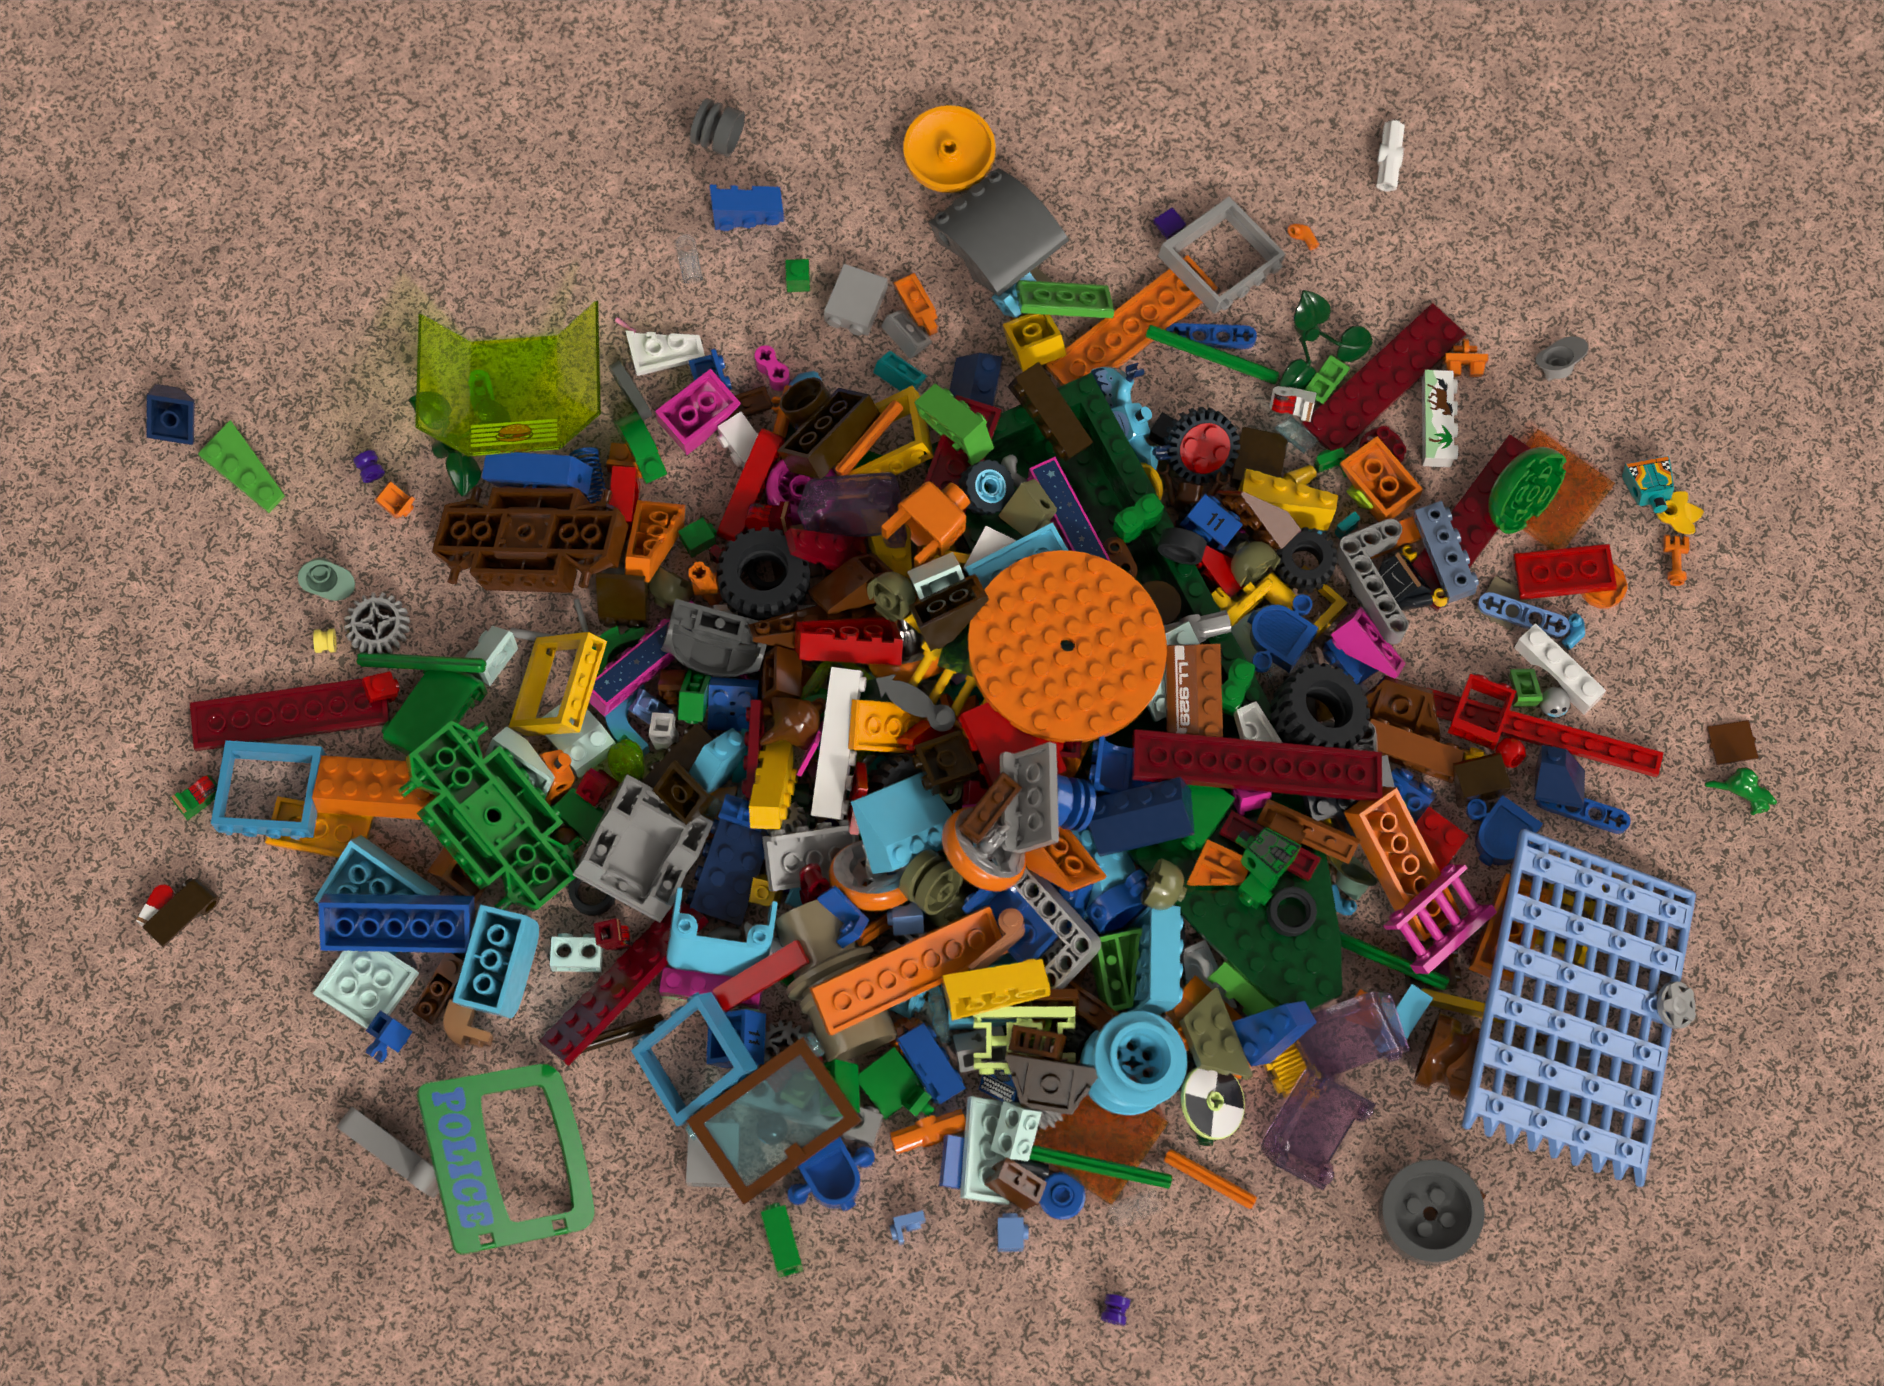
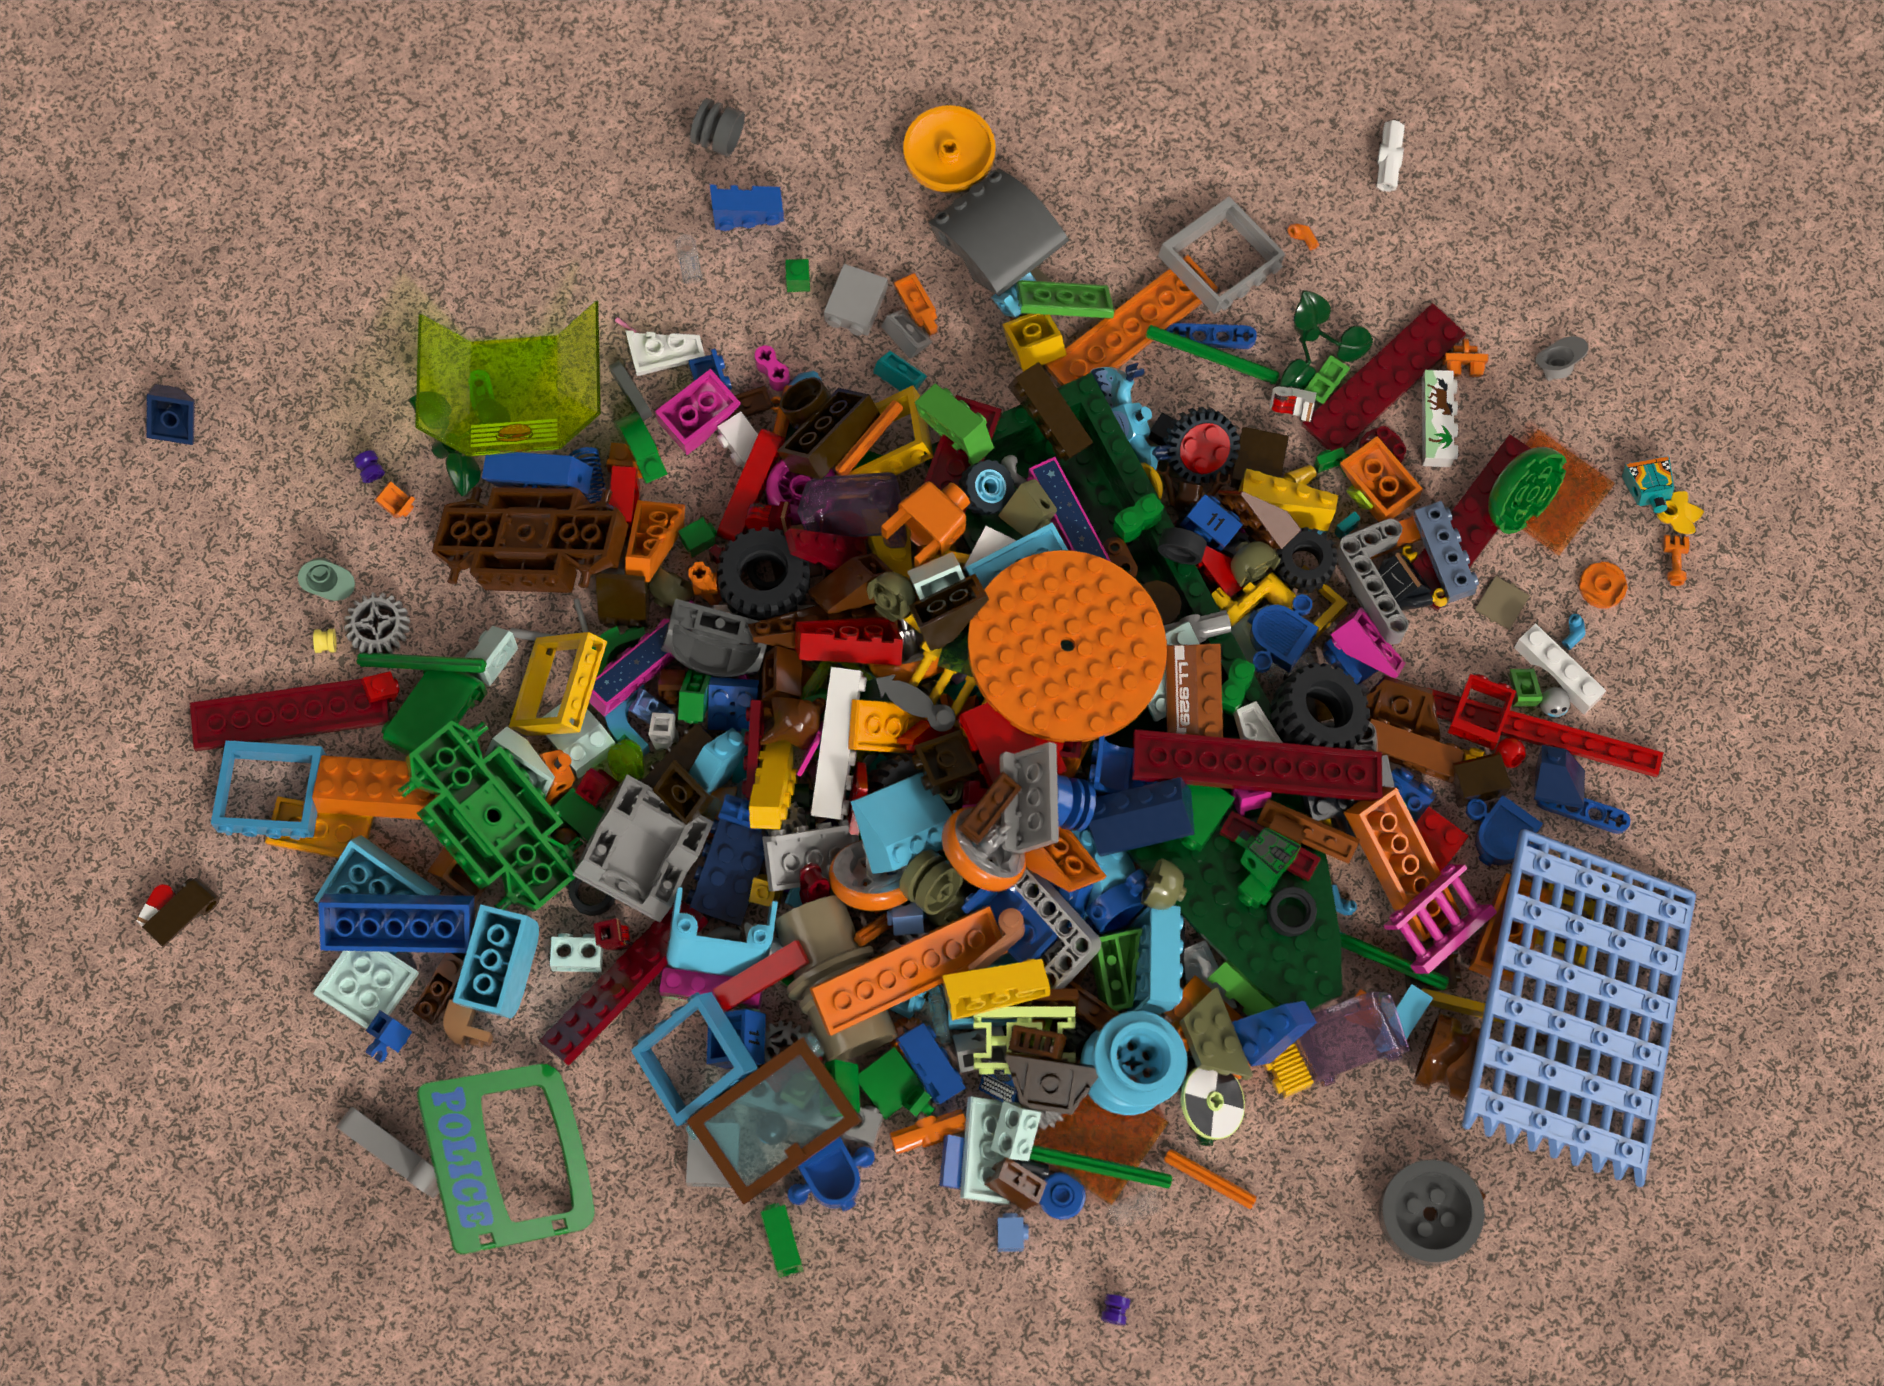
(196, 797): leg -> none
(238, 464): bright green wing -> none
(625, 1032): dark brown axle -> none
(841, 907): blue bracket -> none
(909, 1221): medium blue bracket -> none
(977, 377): dark blue slope -> none
(1169, 223): dark purple tile -> none
(1217, 867): orange wing -> none
(1296, 434): clear light blue piece -> none
(1314, 1126): clear purple windscreen -> none
(1352, 877): sand green piece -> none
(1524, 611): medium blue beam -> none
(1564, 571): red tile -> none
(1679, 1005): light grey wheel -> none
(1732, 742): reddish brown piece -> none
(1745, 784): green animal -> none

